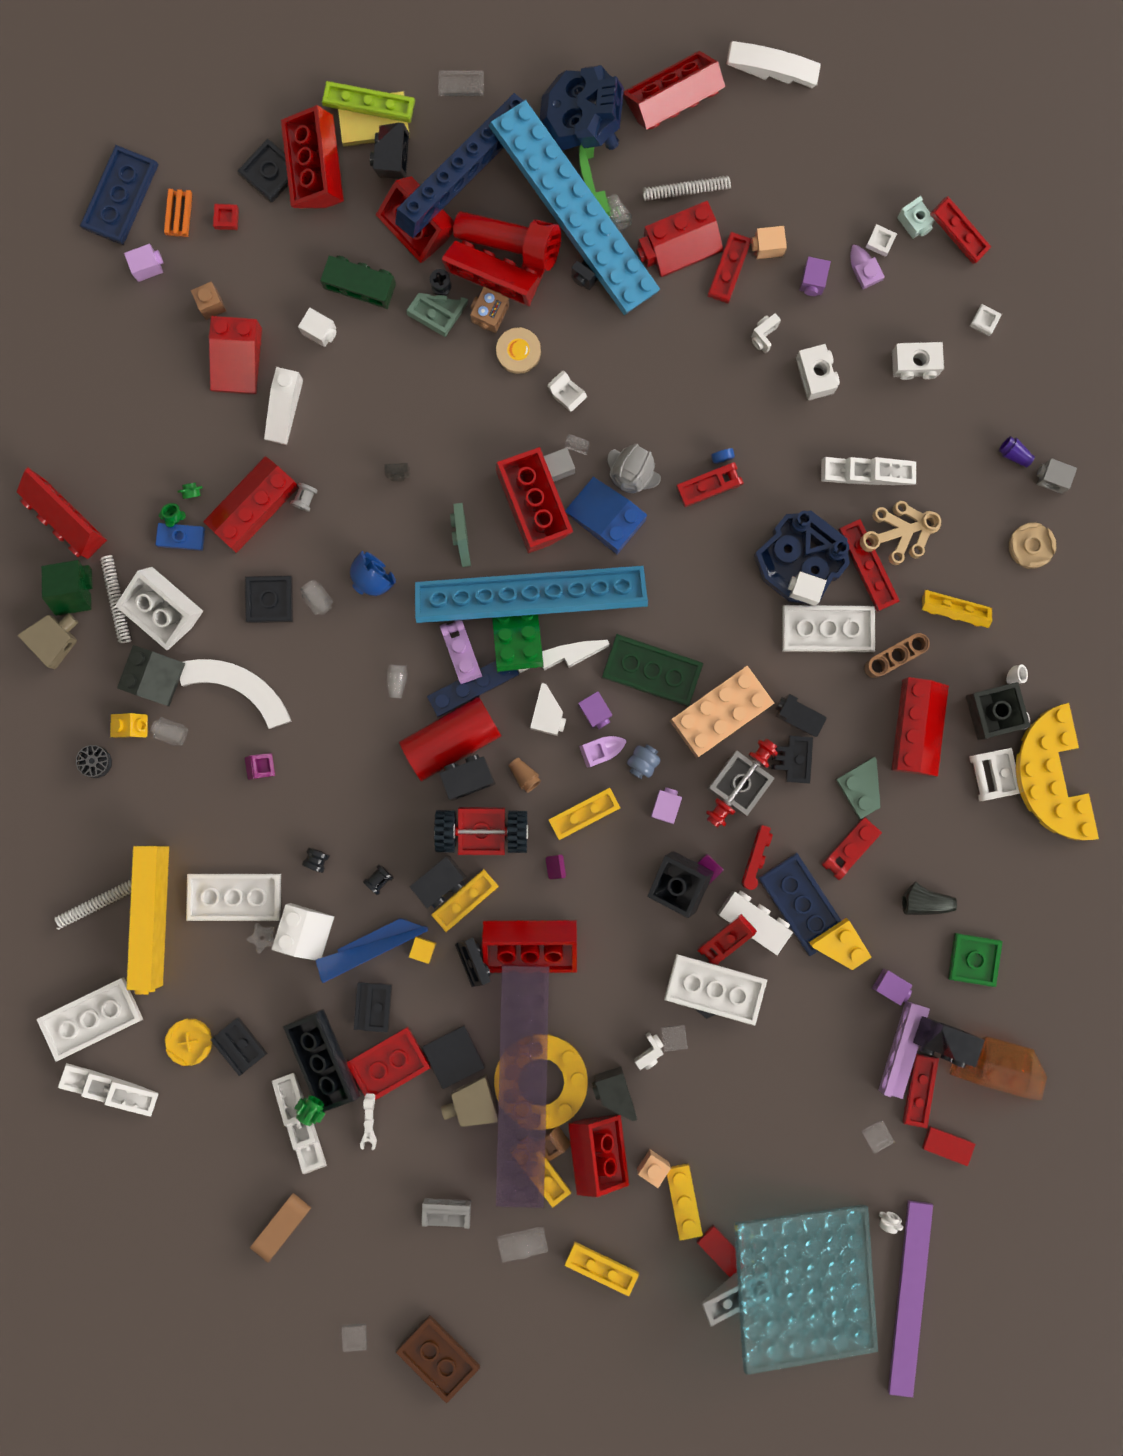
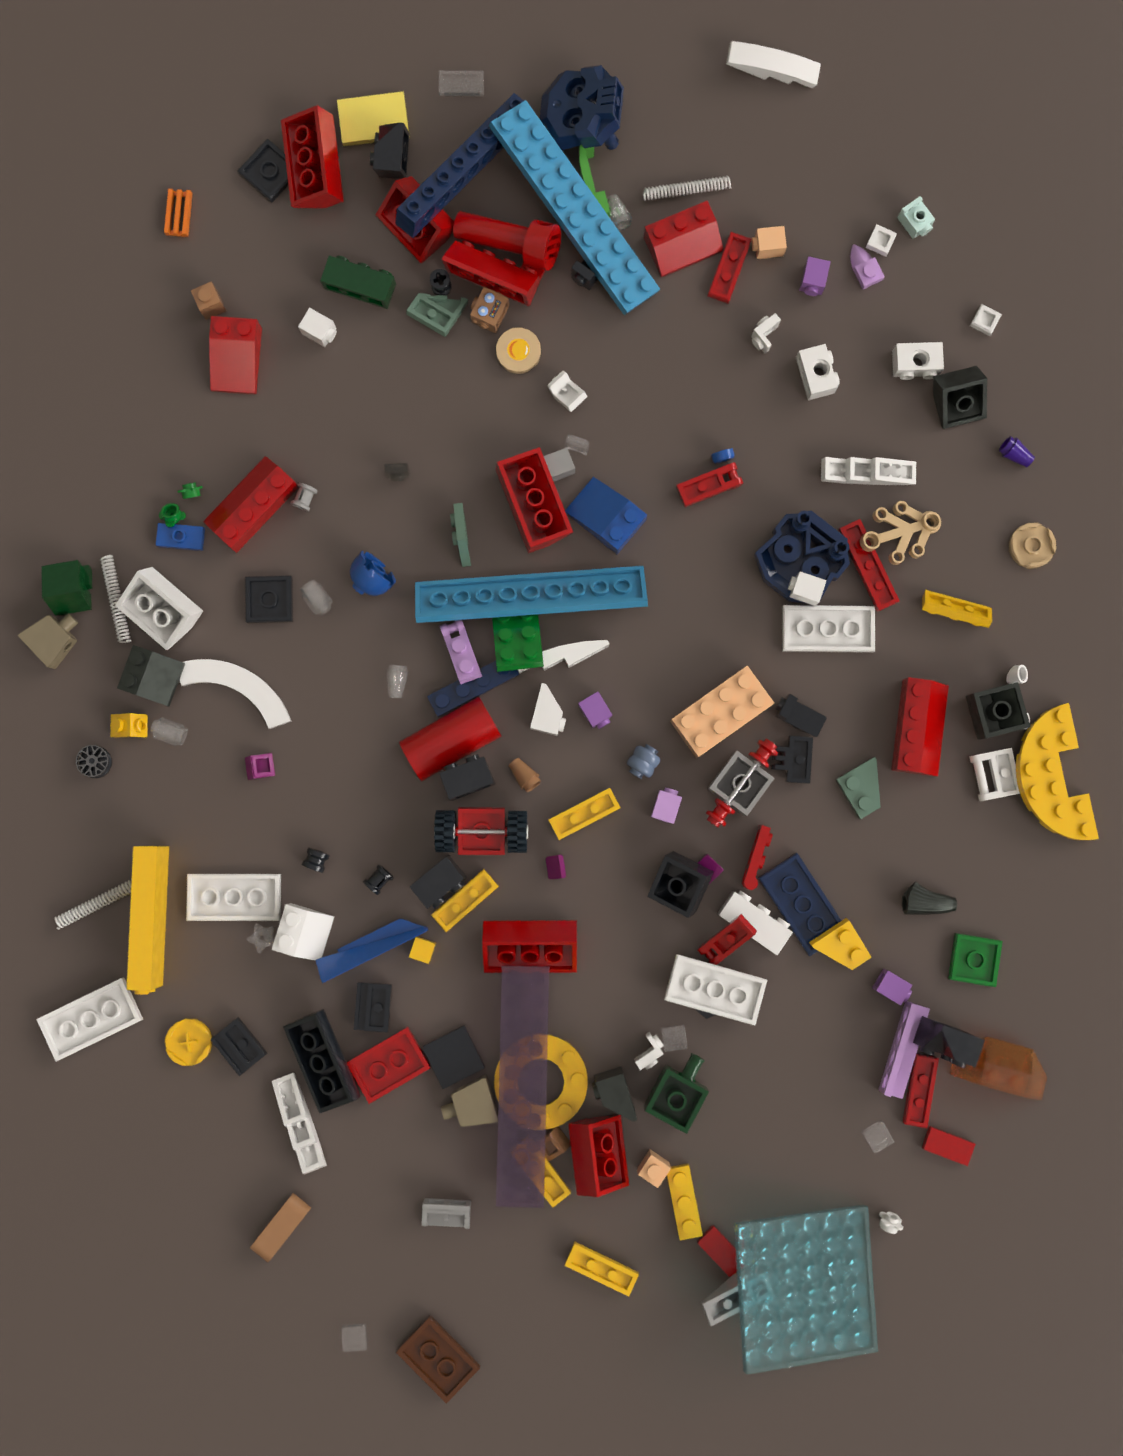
(59, 514): red slope -> none
(108, 1089): white slope -> none
(119, 195): dark blue tile -> none
(144, 262): lavender brick -> none
(225, 217): red plate -> none
(282, 405): white slope -> none
(309, 1110): green gear -> none
(368, 101): lime tile -> none
(369, 1136): white piece -> none
(476, 970): black plate -> none
(522, 1244): clear tile -> none
(601, 749): lavender plate -> none
(633, 469): light grey piece -> none
(645, 252): red plate -> none
(652, 670): dark green tile -> none
(674, 89): slope -> none
(678, 1095): none -> dark green brick
(852, 847): red plate -> none
(907, 653): medium nougat beam -> none
(910, 1298): medium lavender tile -> none
(960, 230): red tile -> none
(960, 396): none -> pearl dark grey slope
(1056, 475): light grey brick -> none

